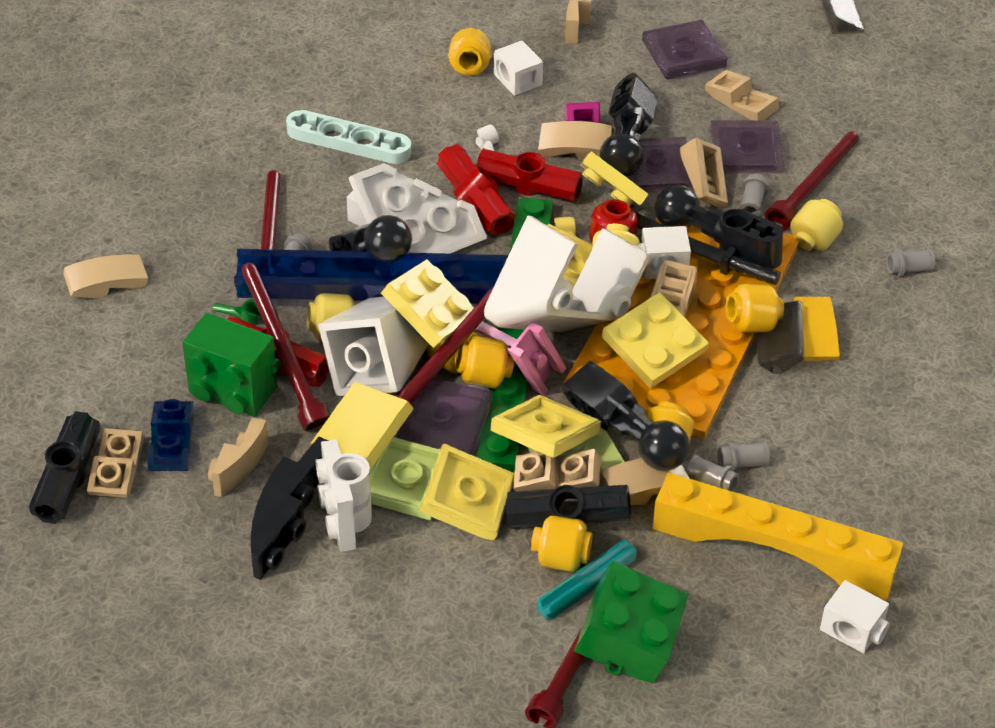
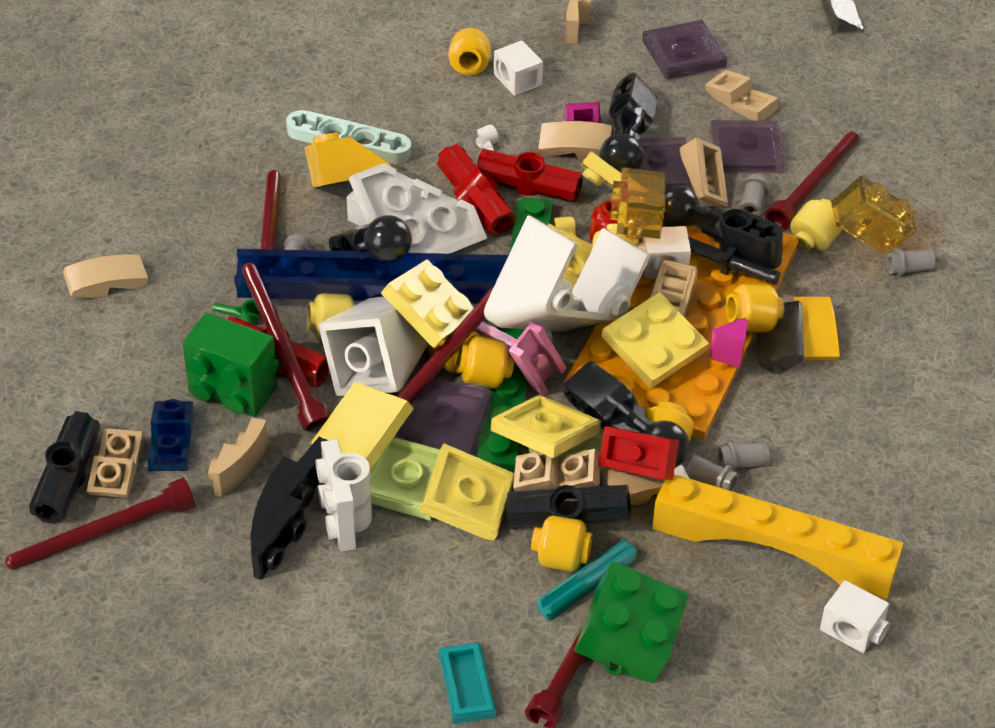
(174, 498): none -> dark red piece
(337, 158): none -> yellow slope
(466, 683): none -> teal tile
(638, 203): none -> clear yellow brick
(638, 453): none -> red plate
(729, 342): none -> dark pink slope
(874, 215): none -> clear yellow brick

